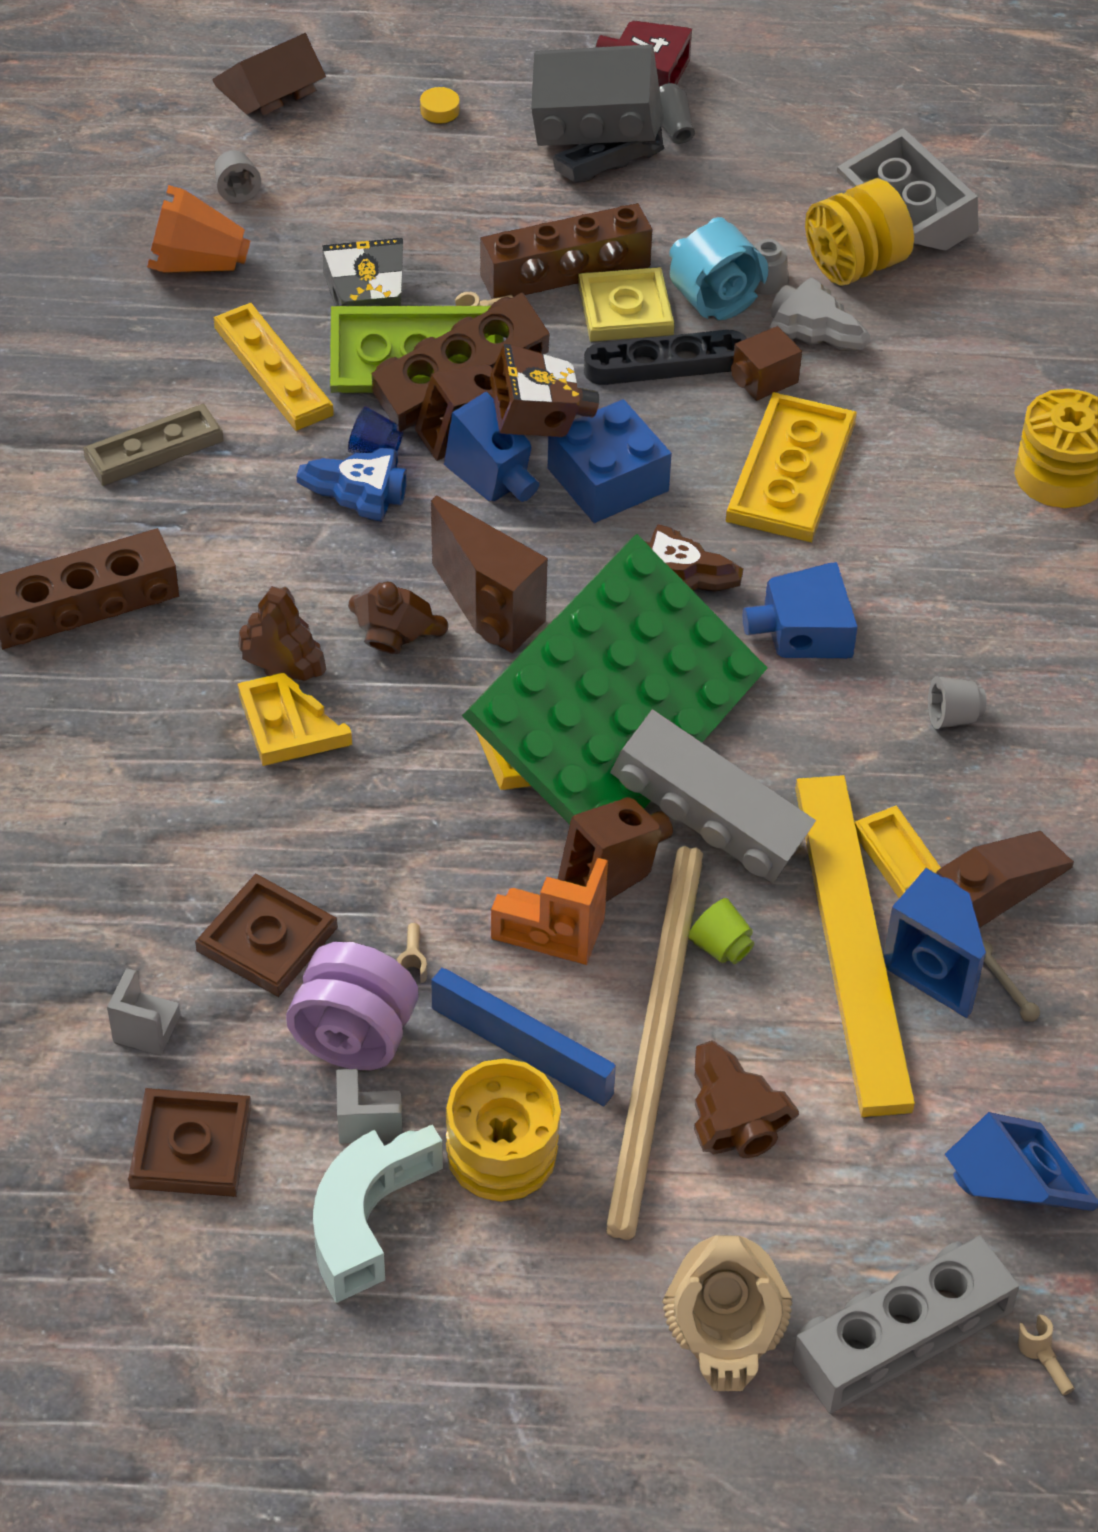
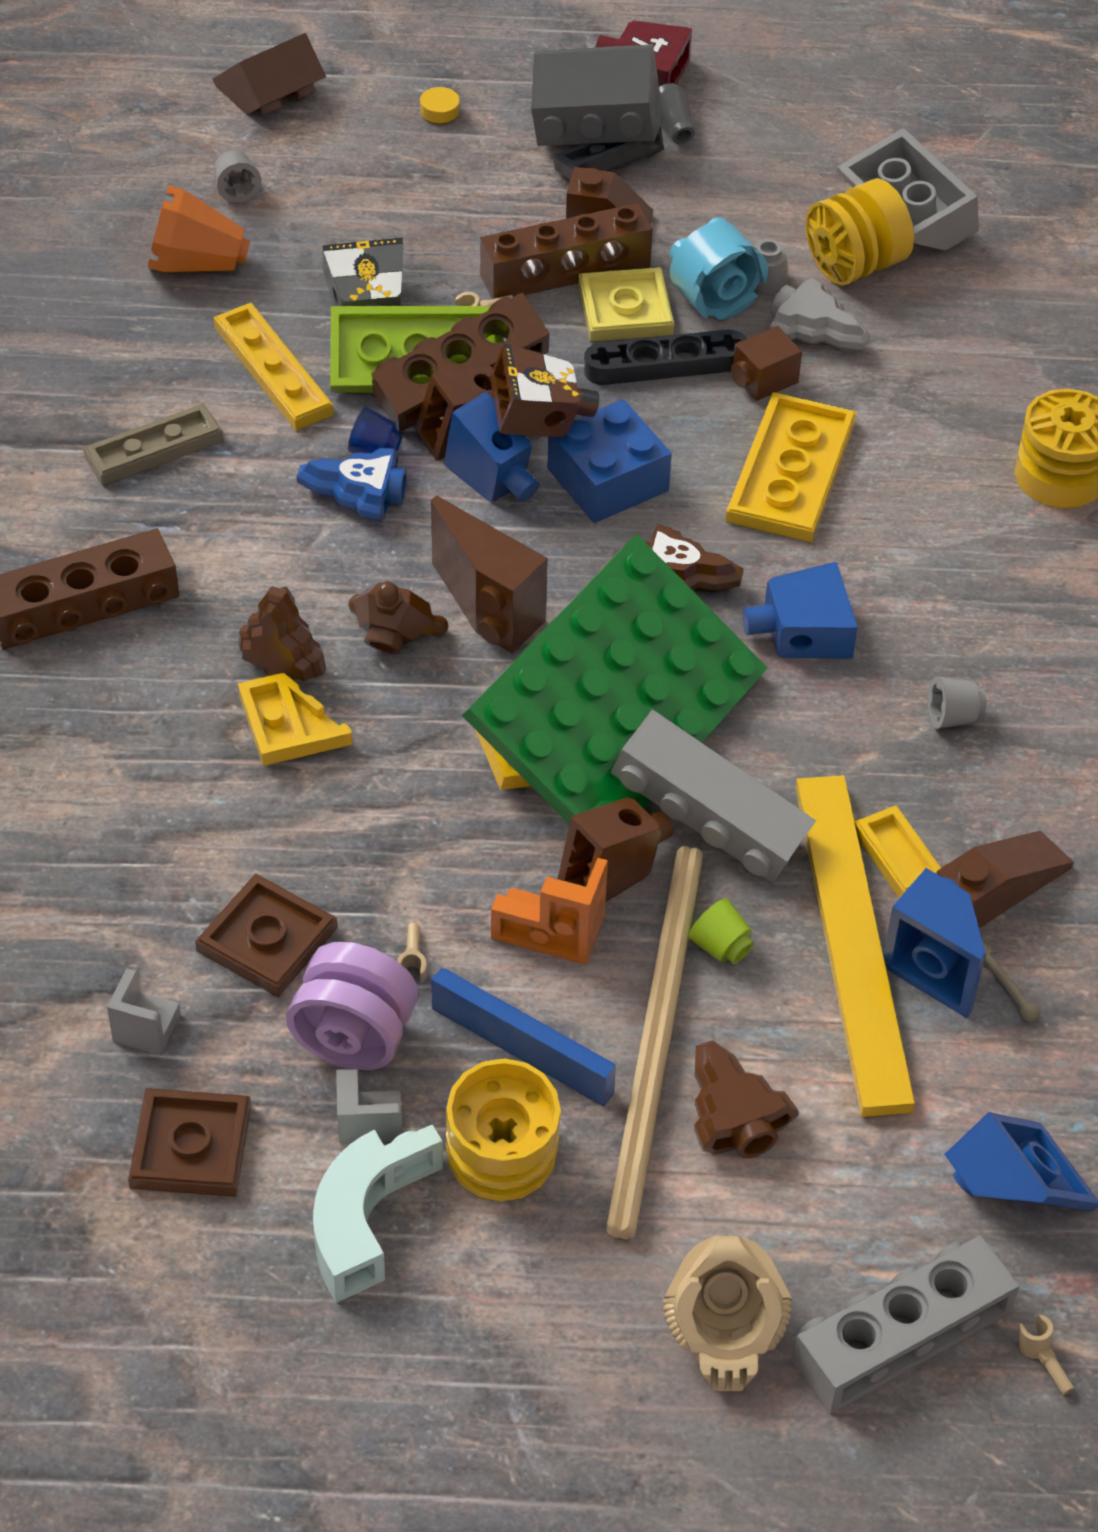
(600, 190): none -> reddish brown slope

